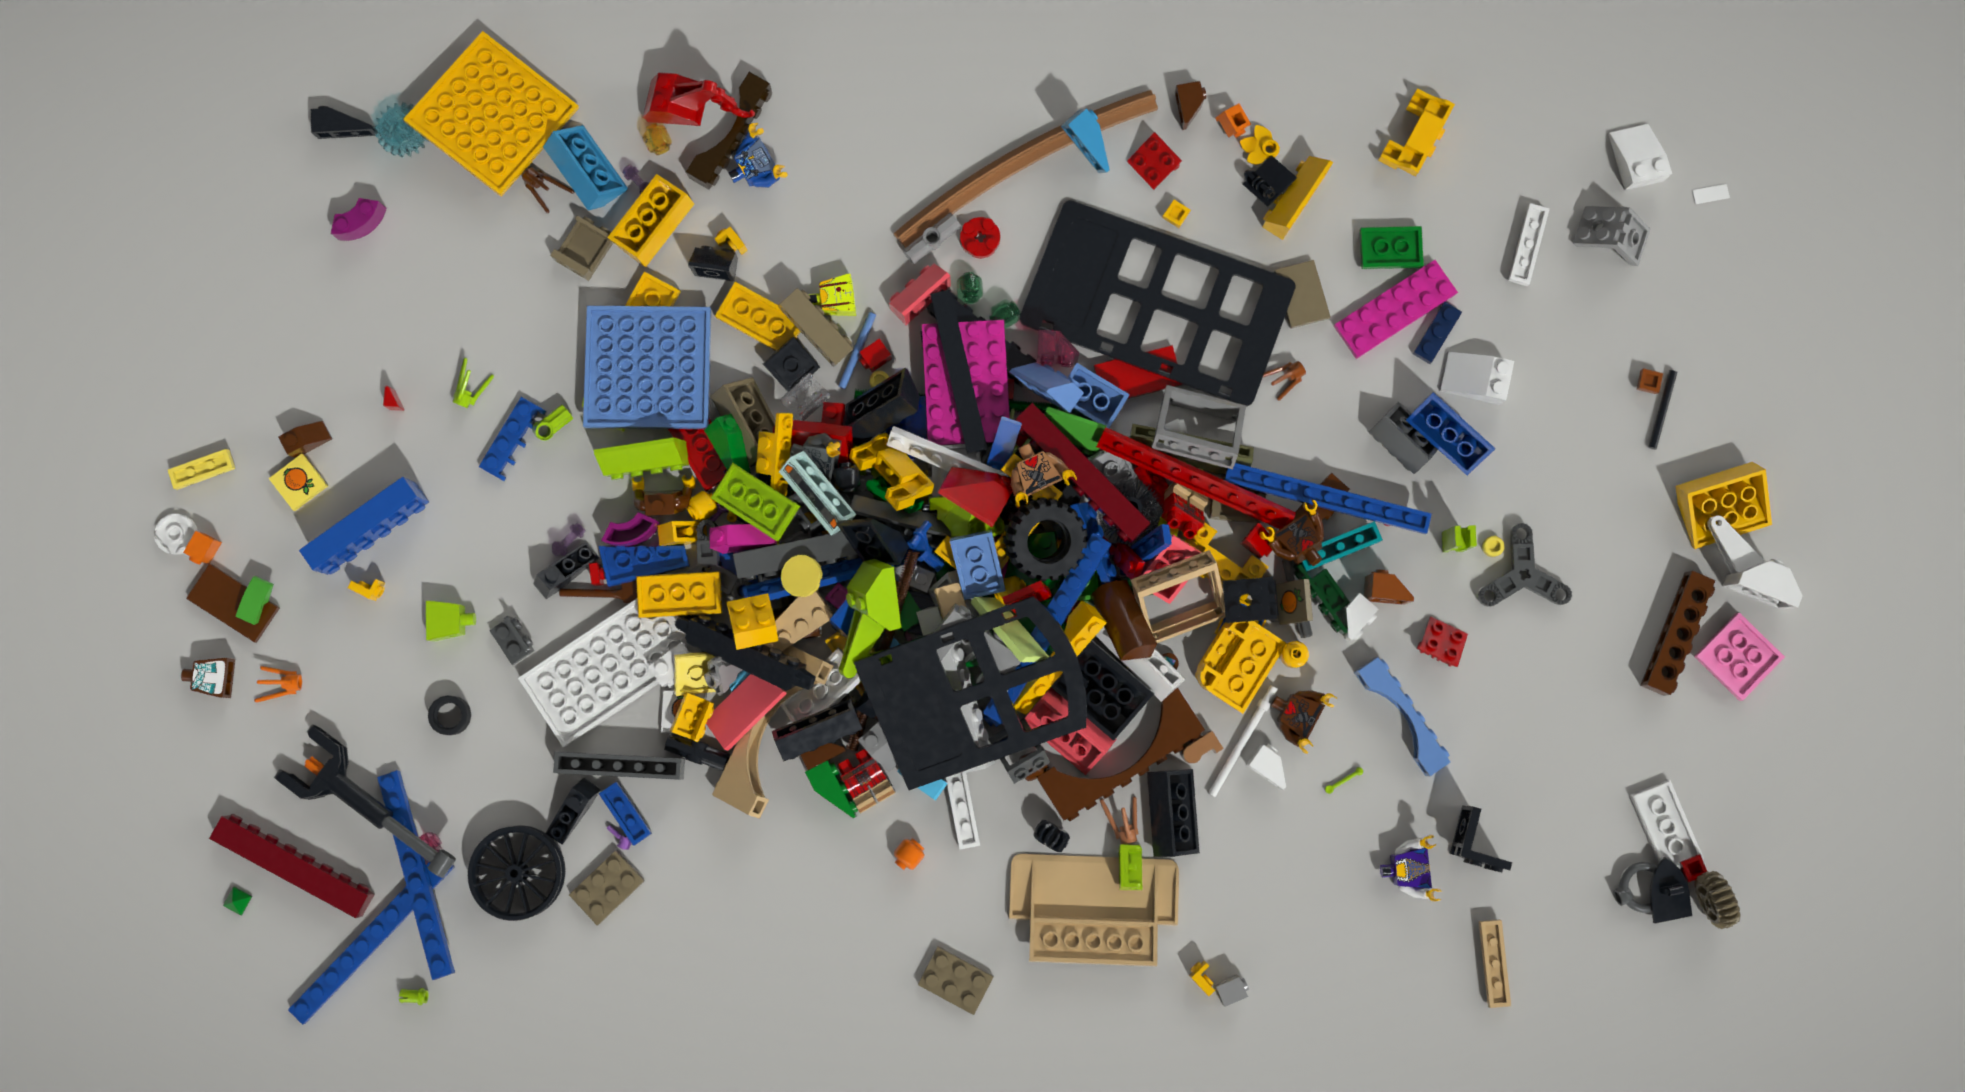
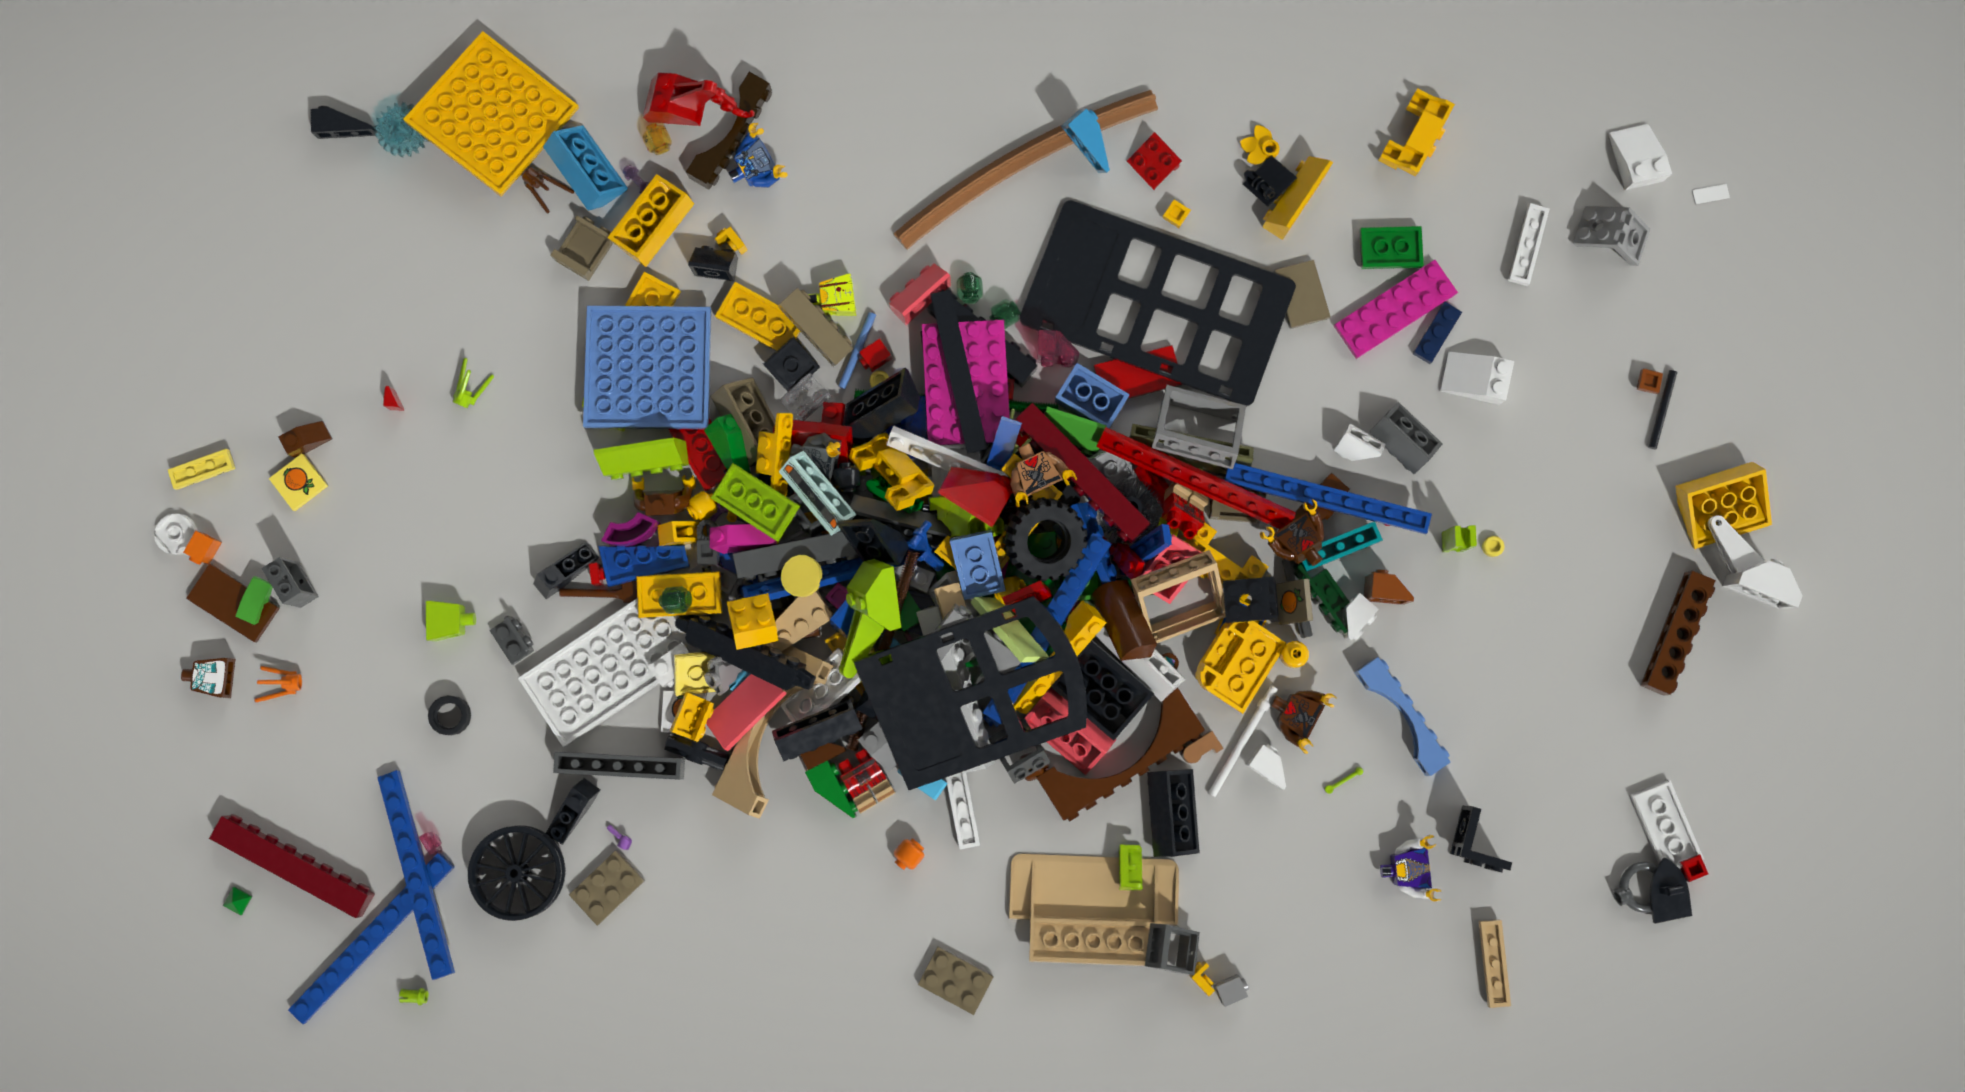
(285, 579): none -> dark grey window
(333, 780): black piece -> none
(358, 221): magenta brick -> none
(364, 526): blue brick -> none
(364, 589): yellow bracket -> none
(510, 437): blue hinge -> none
(554, 422): lime piece -> none
(560, 548): clear purple bar -> none
(625, 813): blue plate -> none
(675, 600): none -> clear green head
(922, 247): light grey piece -> none
(970, 231): red plate -> none
(1049, 385): medium blue slope -> none
(1051, 836): black gear -> none
(1127, 832): nougat plant -> none
(1159, 944): none -> dark grey window
(1189, 101): reddish brown slope -> none
(1234, 121): orange brick -> none
(1255, 543): red slope -> none
(1292, 372): dark orange plant -> none
(1358, 445): none -> white slope
(1443, 642): red hinge -> none
(1450, 434): blue slope -> none
(1523, 559): dark grey piece -> none
(1717, 900): dark tan gear -> none
(1739, 656): bright pink plate -> none

